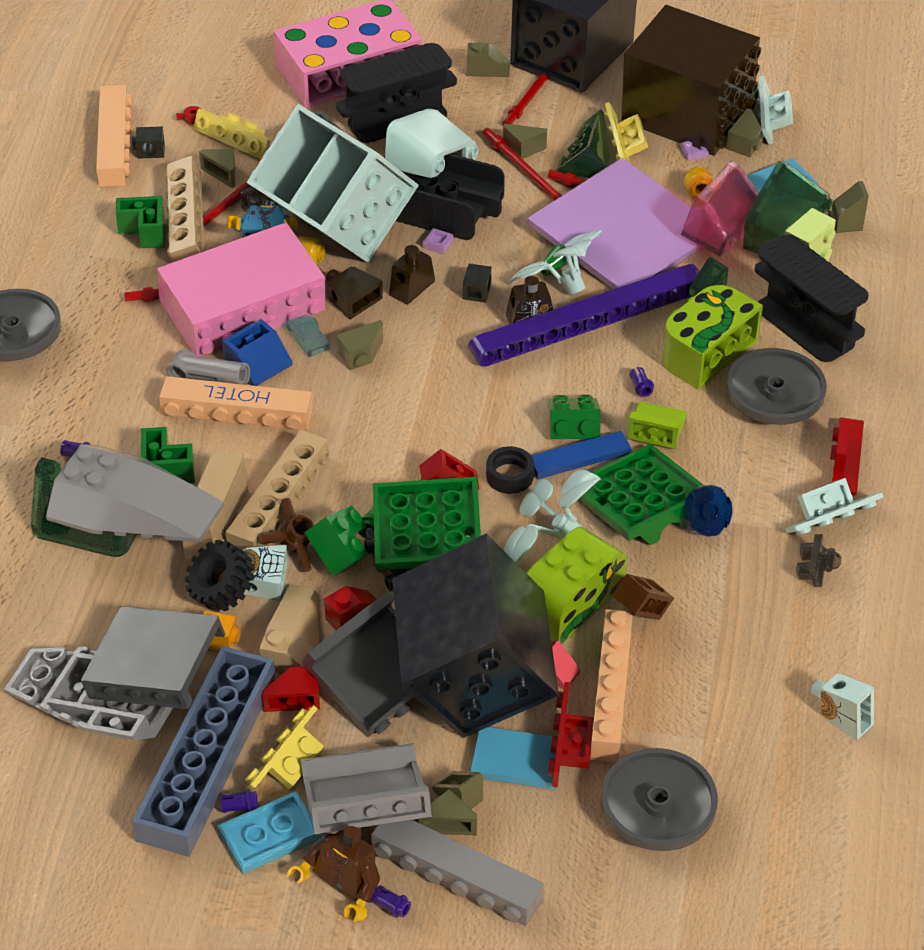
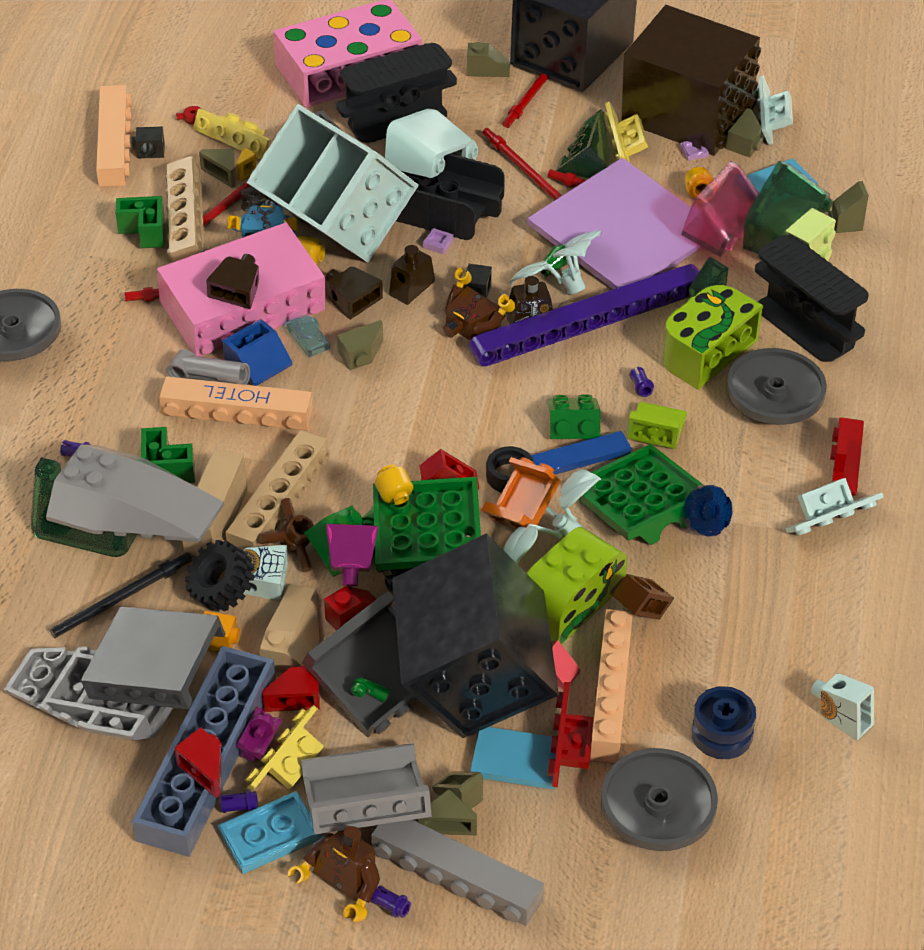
(164, 570): none -> black bar
(202, 759): none -> red slope
(234, 281): none -> dark brown torso
(246, 164): none -> yellow slope
(258, 735): none -> magenta hips
(350, 550): none -> magenta torso
(363, 685): none -> green arm
(393, 484): none -> yellow head
(472, 313): none -> reddish brown torso
(524, 494): none -> orange panel
(525, 139): olive slope -> none
(723, 722): none -> dark blue wheel
(820, 561): clear smoke hips -> none

